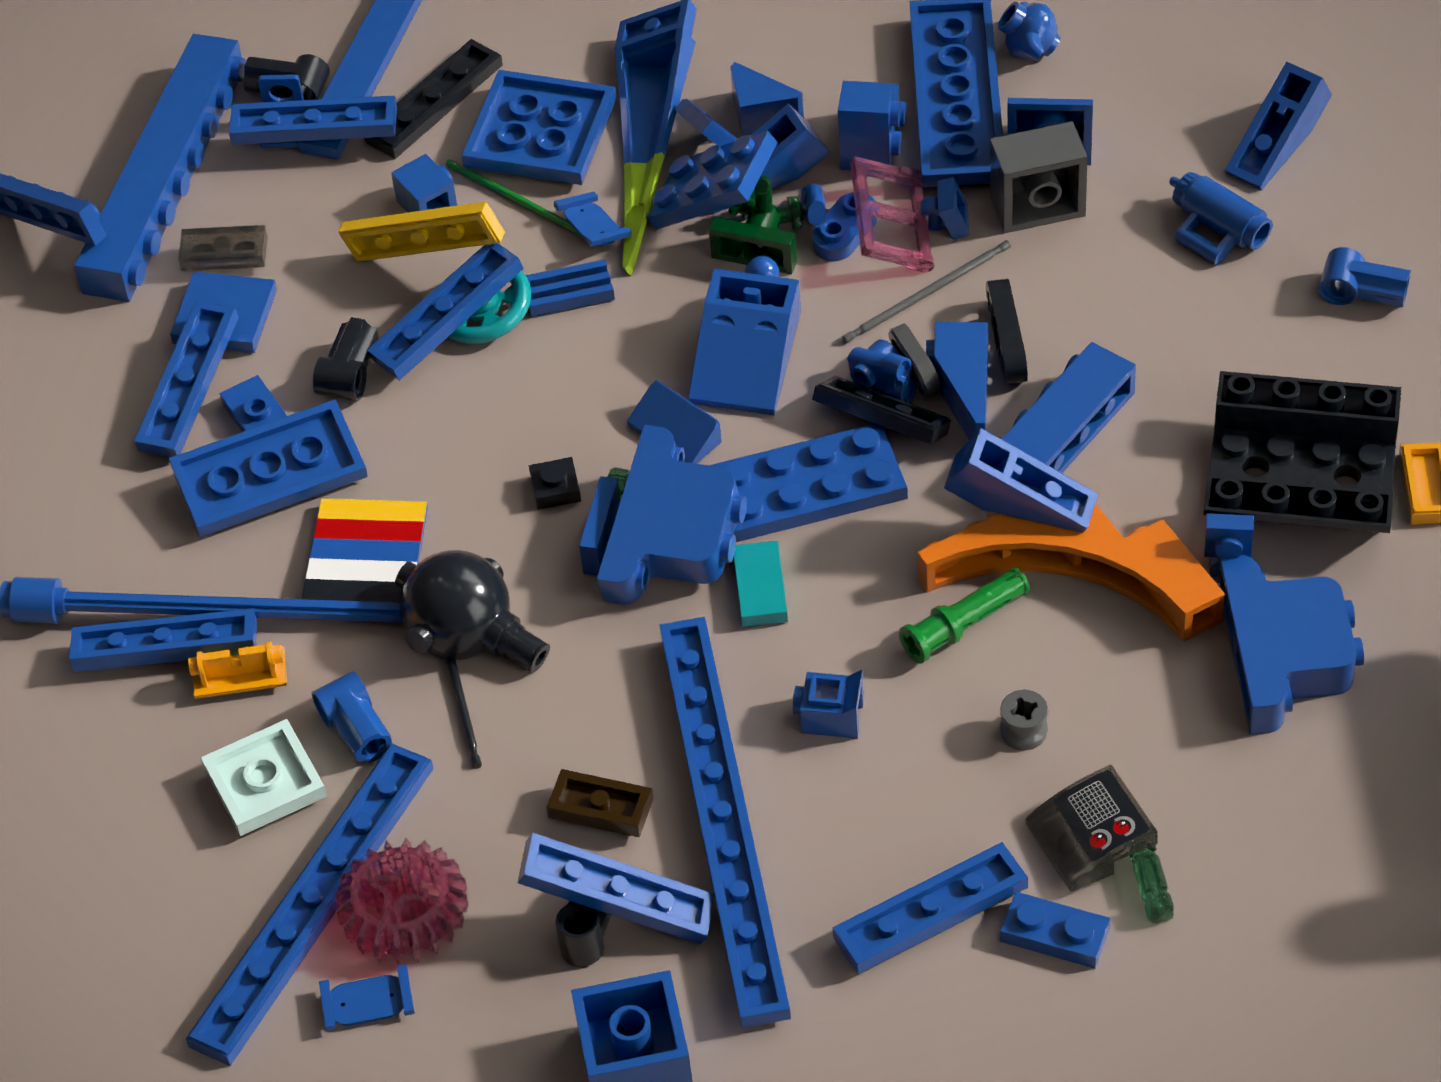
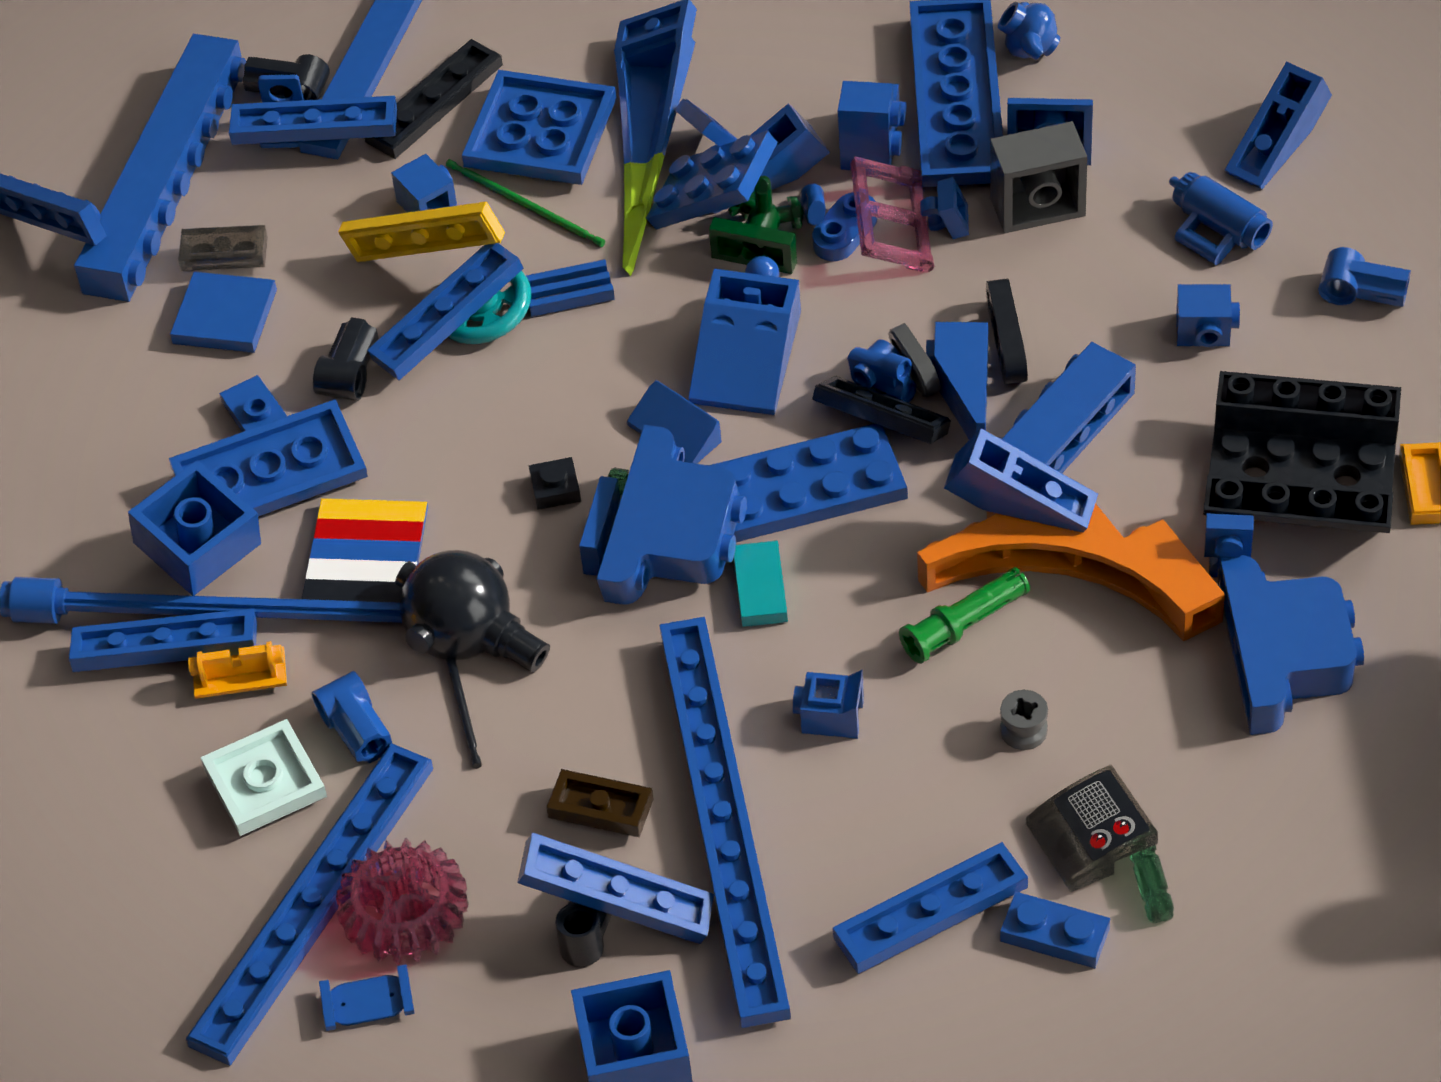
(186, 379): blue plate -> none
(194, 527): none -> blue brick
(591, 220): blue piece -> none
(760, 97): blue slope -> none
(926, 291): dark grey piece -> none
(1205, 315): none -> blue brick

